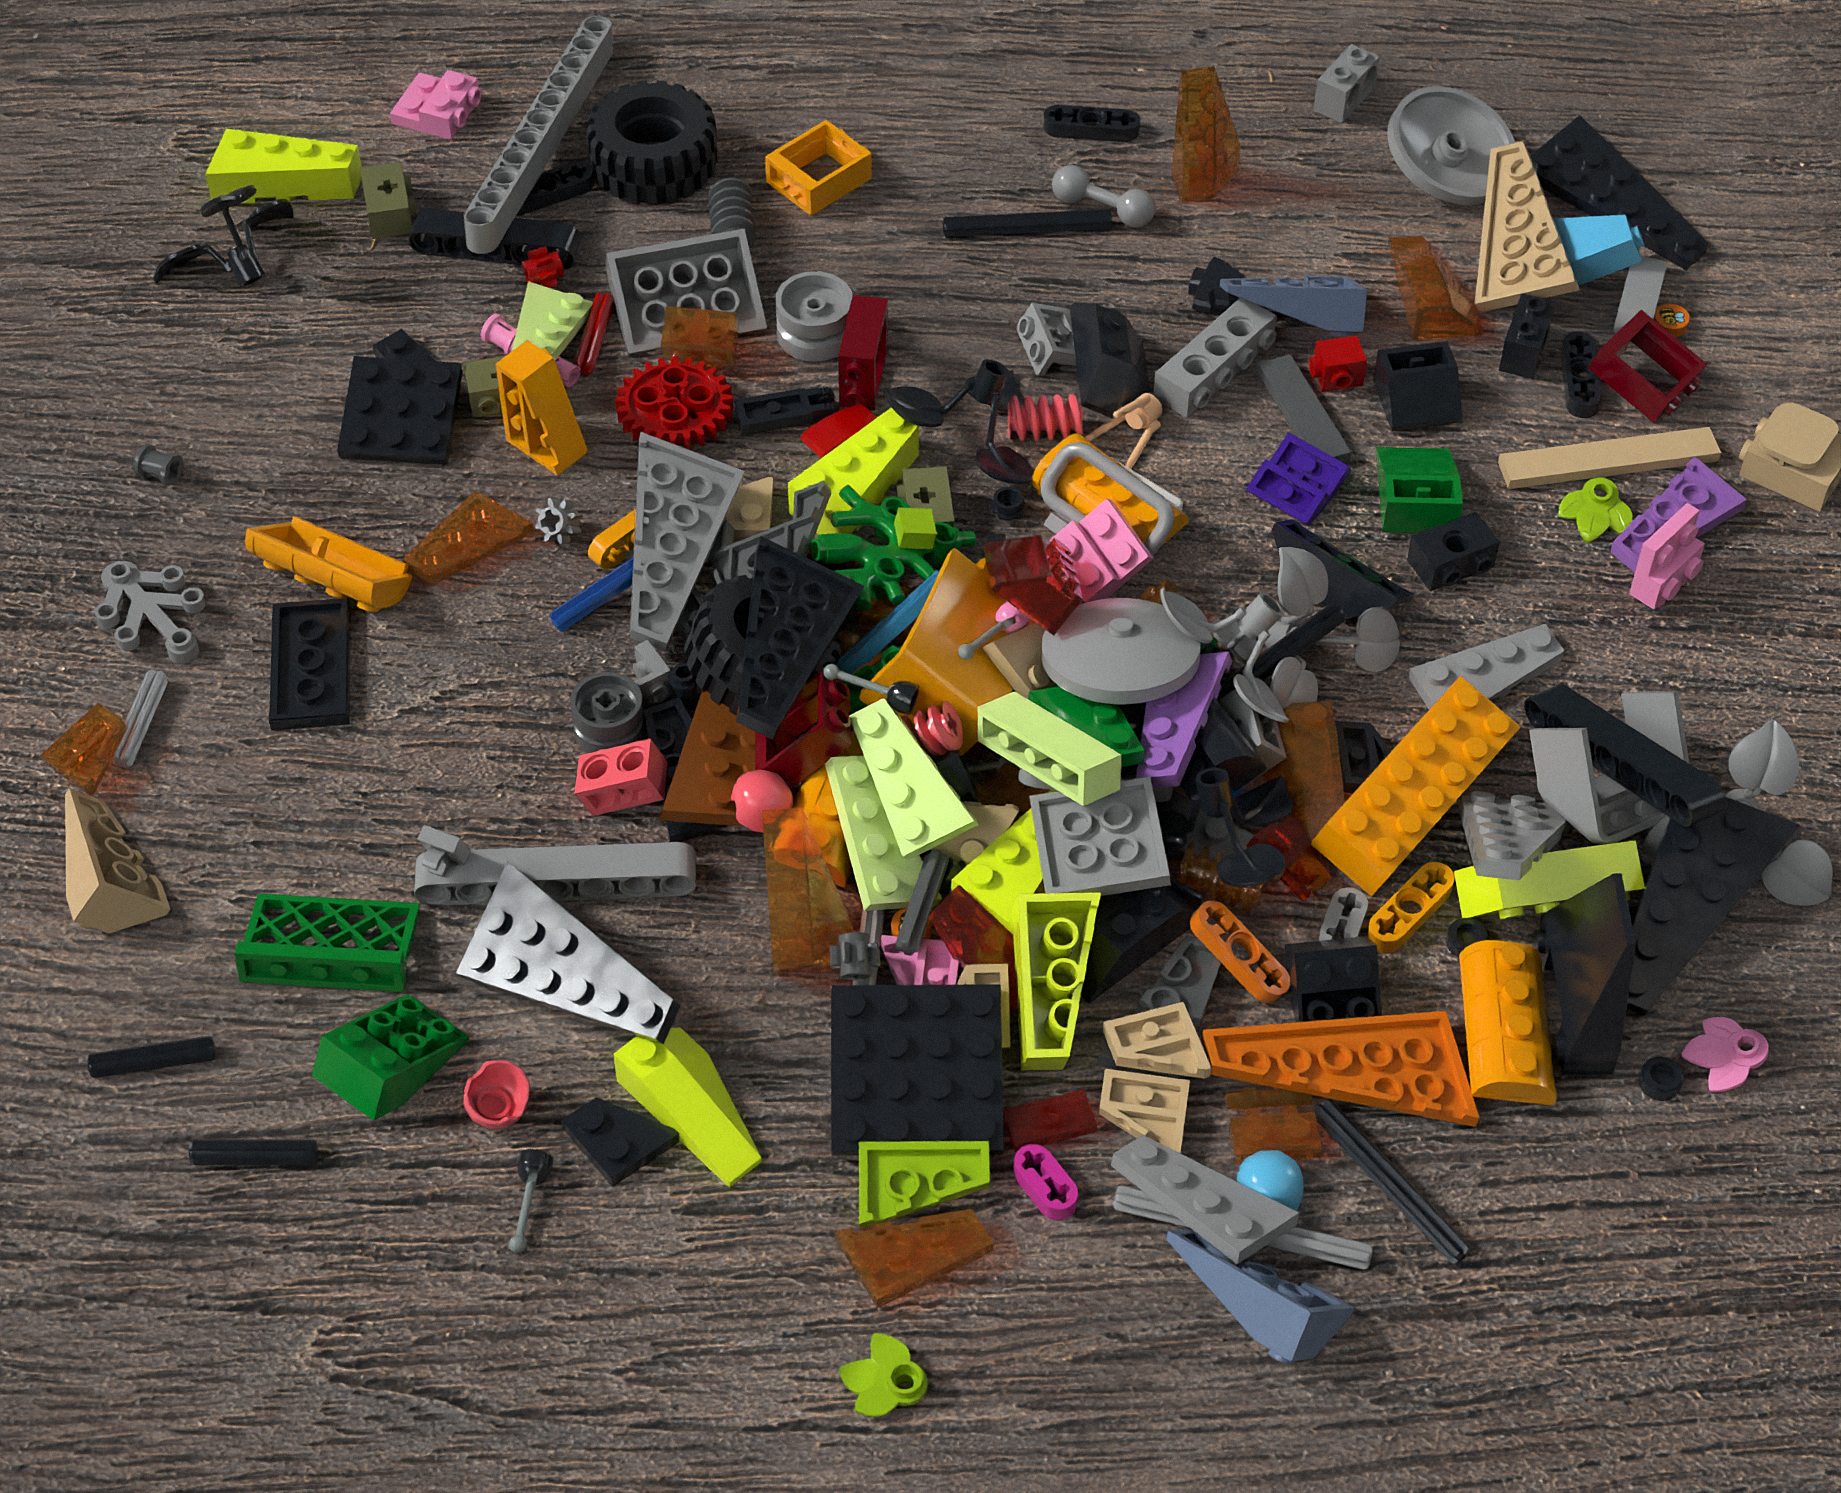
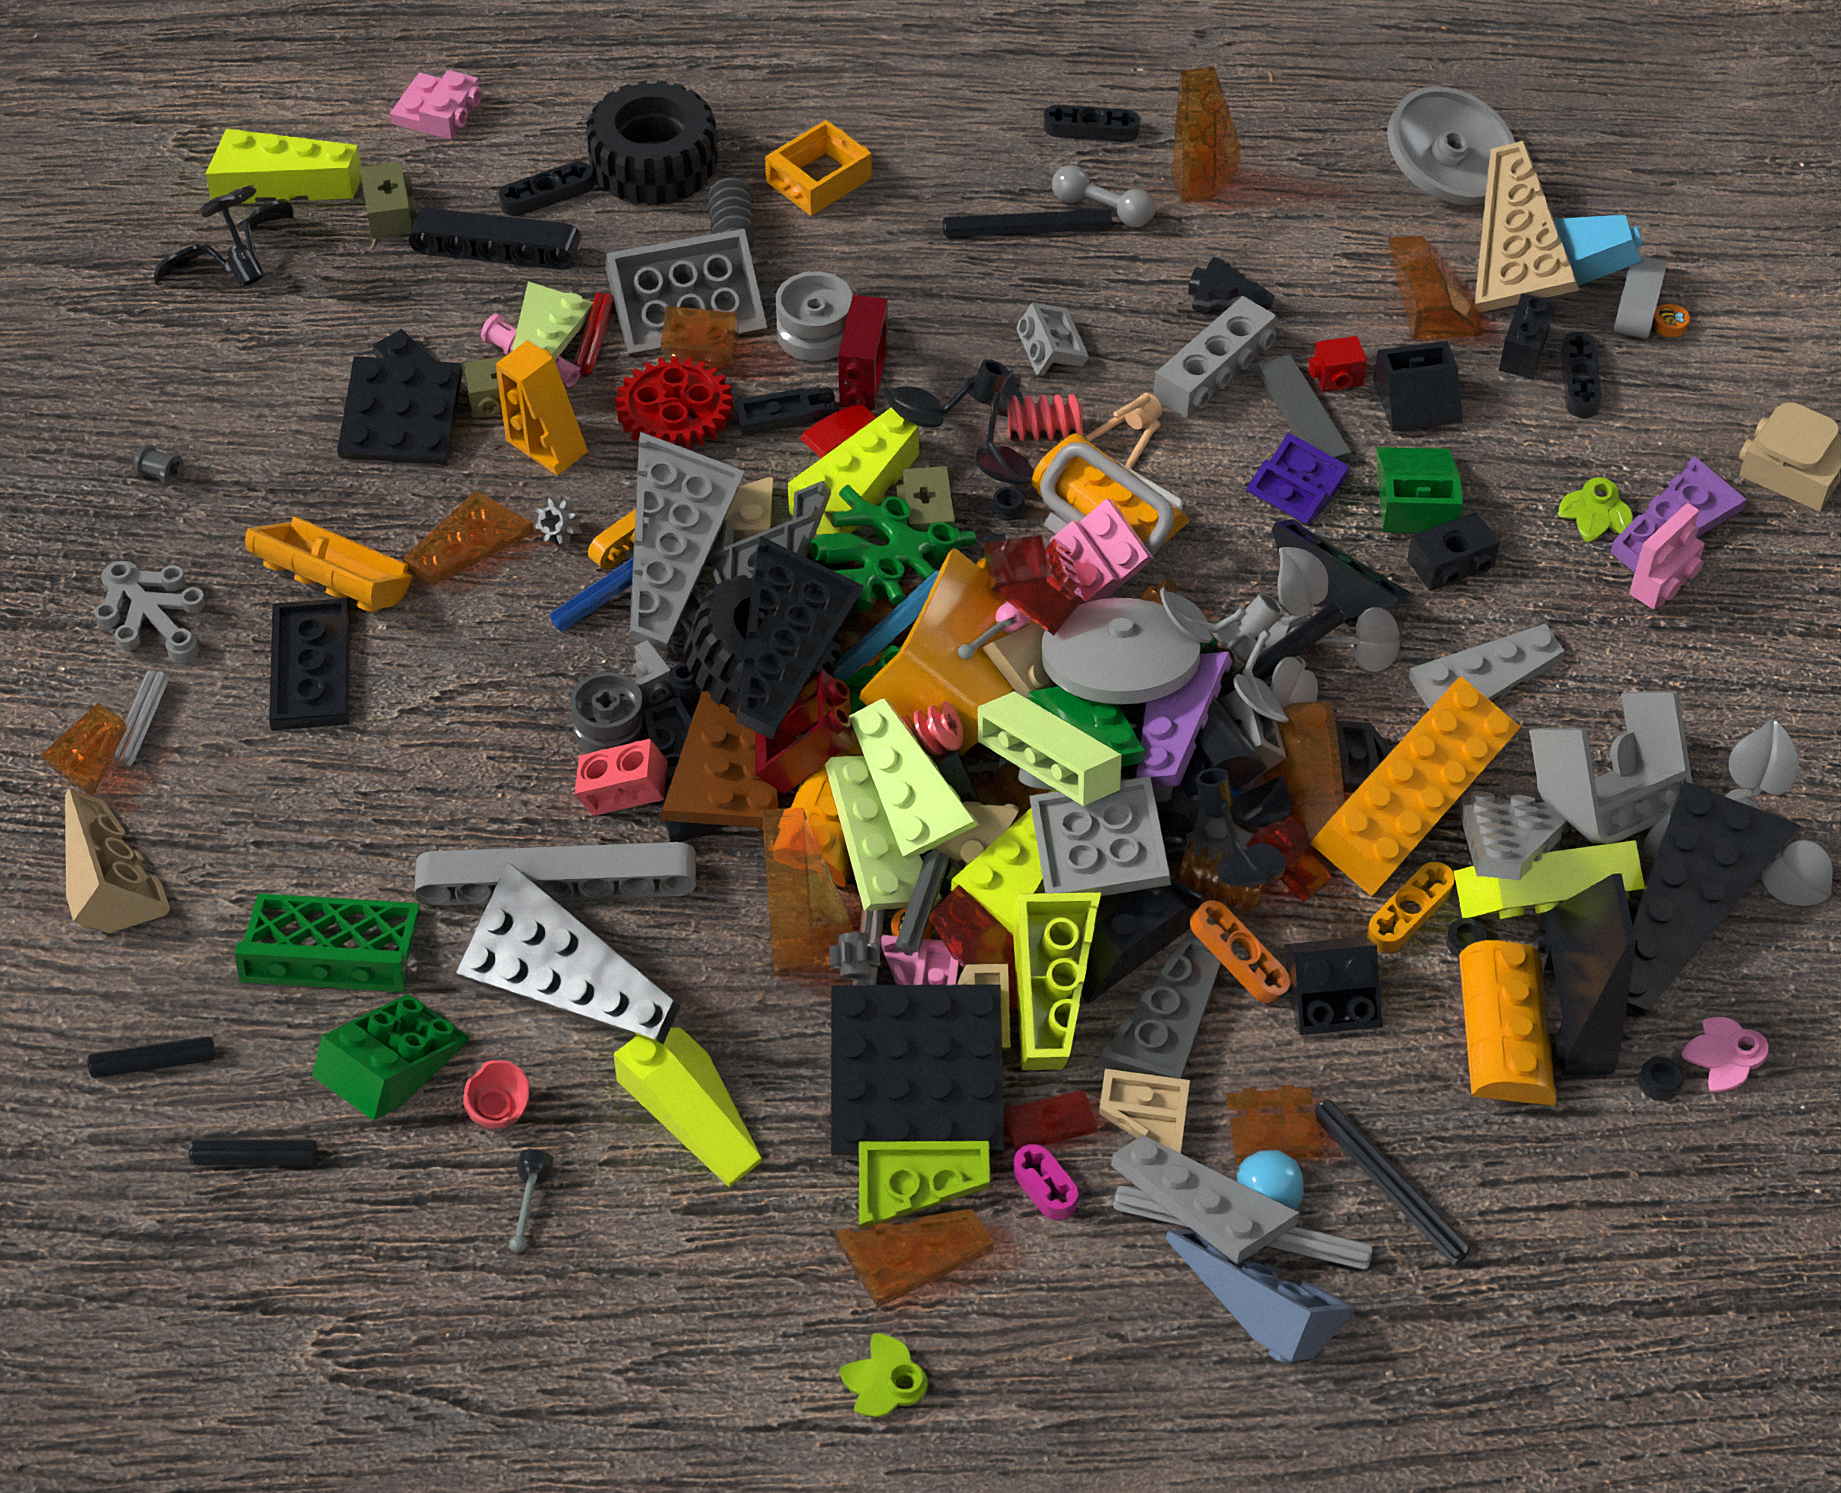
(441, 849): light grey tile -> none
(538, 135): light grey beam -> none
(543, 267): red gear -> none
(617, 1138): black wing -> none
(758, 792): coral hair -> none
(900, 695): hinge -> none
(915, 528): lime piece -> none
(1107, 358): black wedge -> none
(1158, 1042): tan wing -> none
(1323, 301): sand blue wedge -> none
(1335, 921): light grey beam -> none
(1346, 83): light grey brick -> none
(1371, 1061): orange wing -> none
(1600, 182): black wing -> none
(1608, 457): tan tile -> none
(1630, 756): black beam -> none
(1660, 347): dark red window -> none

